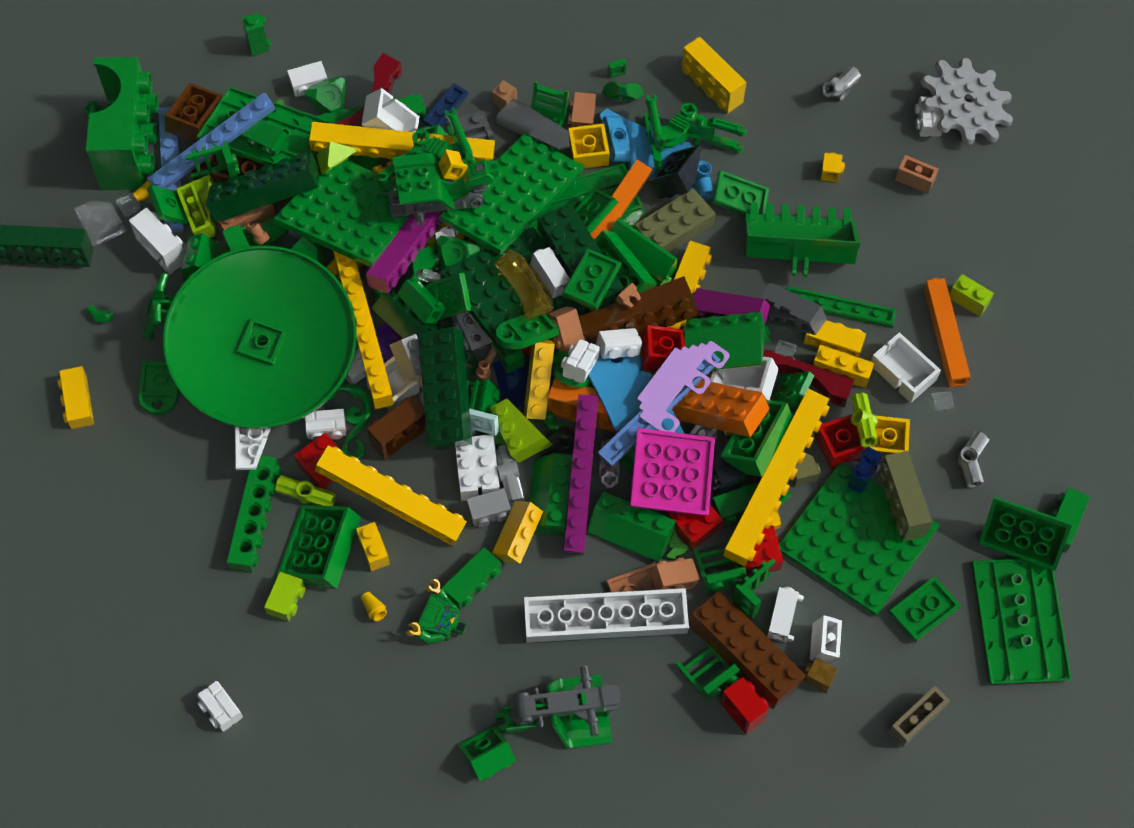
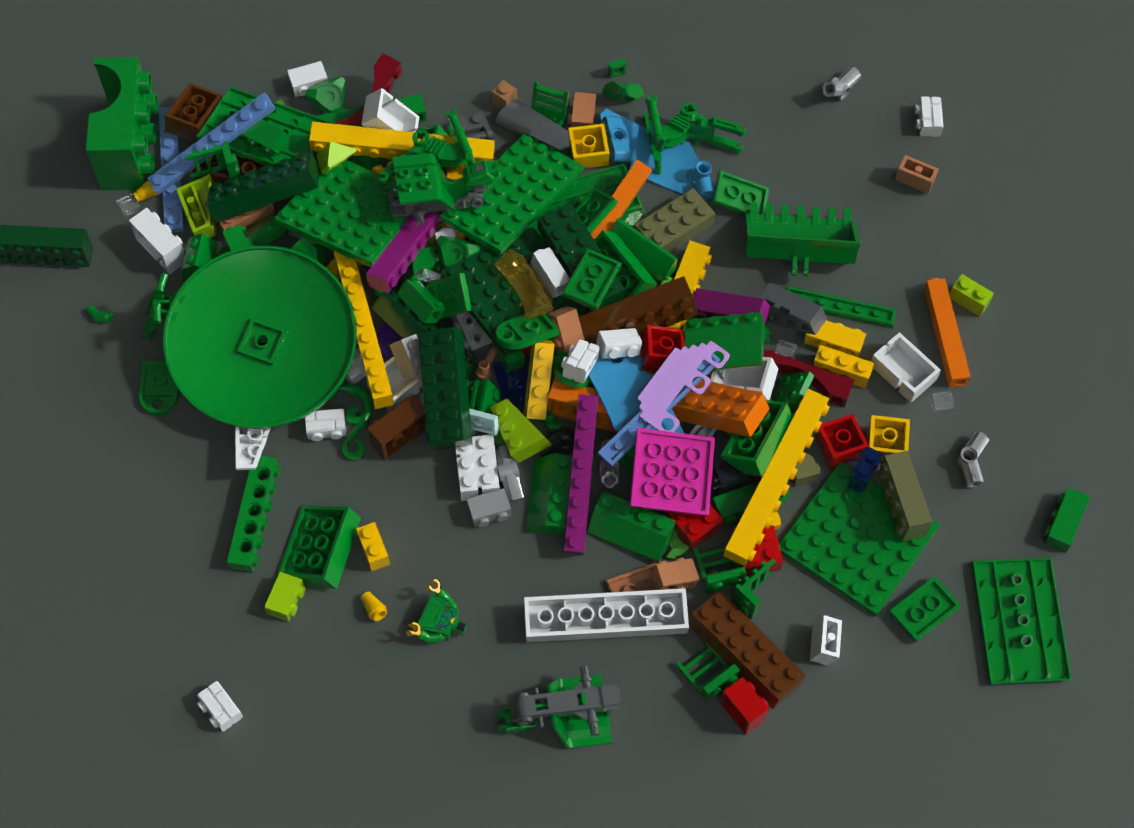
(75, 397): yellow brick -> none
(92, 107): green plant -> none
(99, 221): clear slope -> none
(167, 204): green plate -> none
(255, 34): green brick -> none
(259, 235): nougat brick -> none
(294, 488): lime piece -> none
(309, 457): red brick -> none
(390, 495): yellow brick -> none
(452, 98): dark blue plate -> none
(452, 165): yellow brick -> none
(473, 578): green brick -> none
(487, 753): green slope -> none
(517, 532): yellow brick -> none
(623, 297): nougat tile -> none
(677, 173): black slope -> none
(713, 75): yellow brick -> none
(783, 614): white brick -> none
(820, 675): pearl gold brick -> none
(832, 167): yellow brick -> none
(864, 420): lime piece -> none
(918, 716): dark tan brick -> none
(955, 113): light grey plate -> none
(1025, 533): green slope -> none

